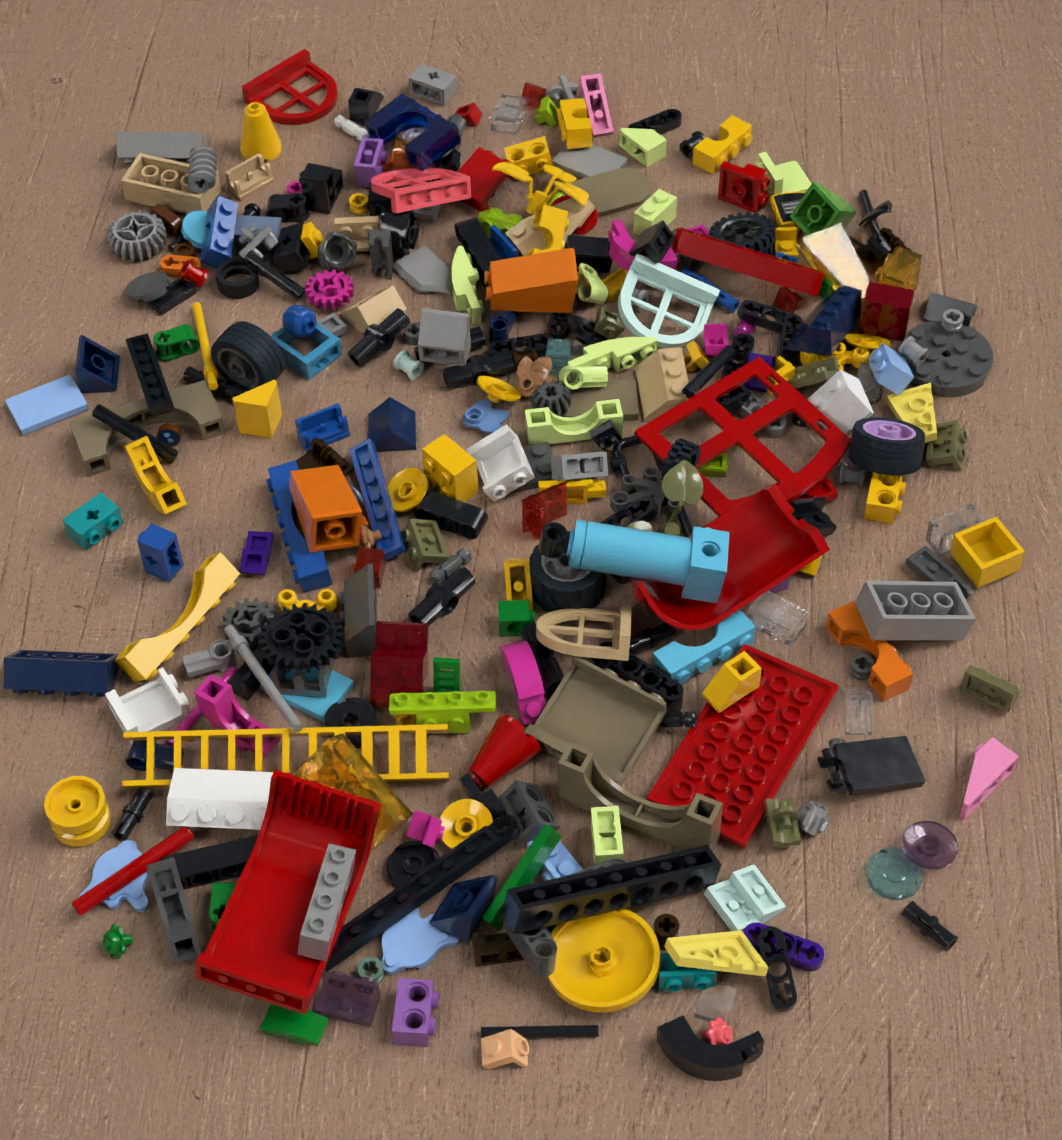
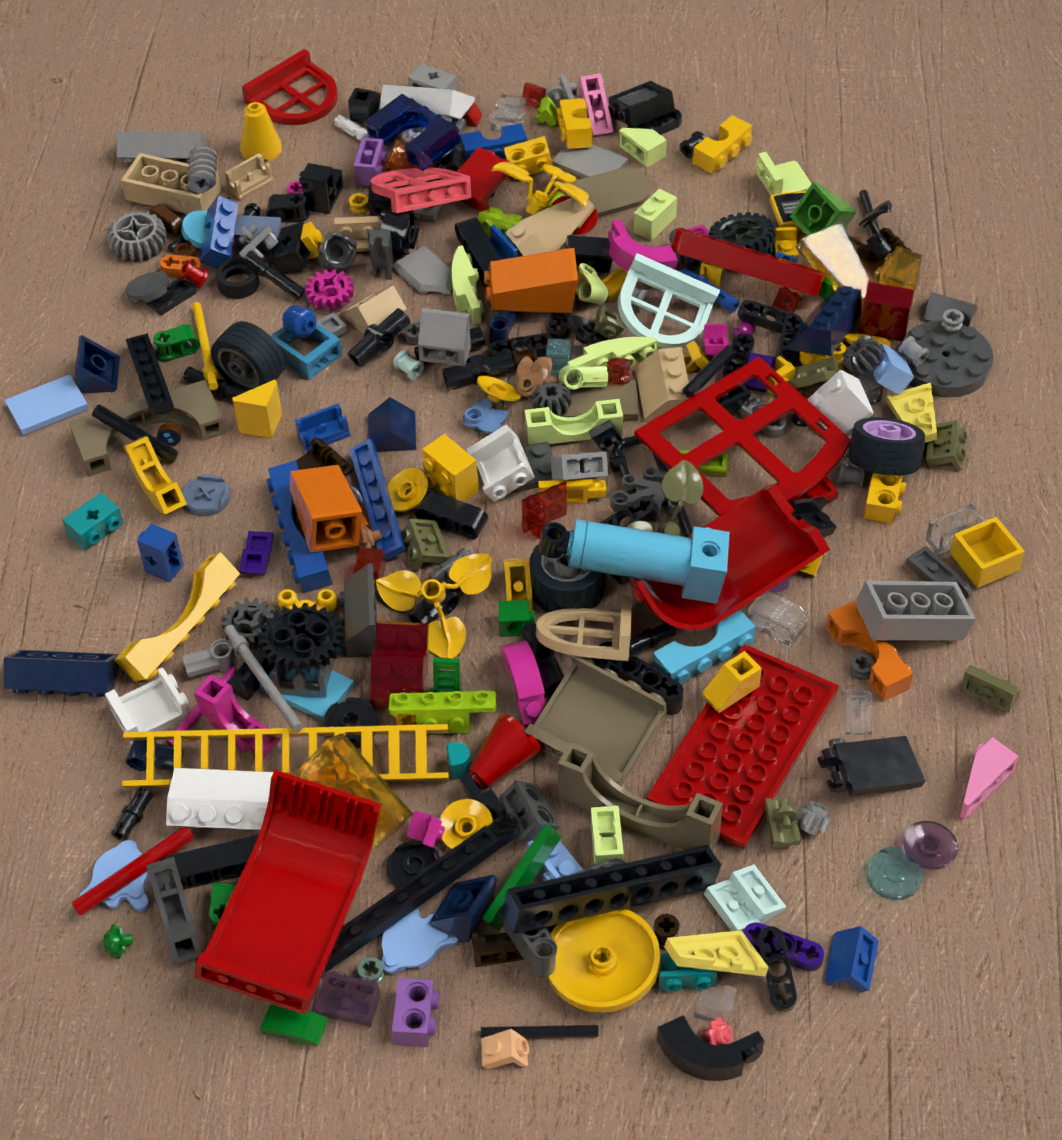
(77, 811): yellow wheel -> none
(206, 495): none -> sand blue tile
(326, 902): light grey brick -> none
(402, 588): none -> yellow plant
(440, 101): none -> white slope
(458, 759): none -> teal brick
(510, 136): none -> blue arch
(552, 224): yellow arch -> none
(619, 371): none -> clear red wheel
(641, 104): none -> black window
(655, 241): black panel -> none
(678, 719): black axle -> none
(681, 451): black bush -> none
(713, 273): none -> yellow tile
(743, 186): red plate -> none
(852, 958): none -> blue panel
(862, 355): none -> dark grey gear
(943, 937): black pin -> none

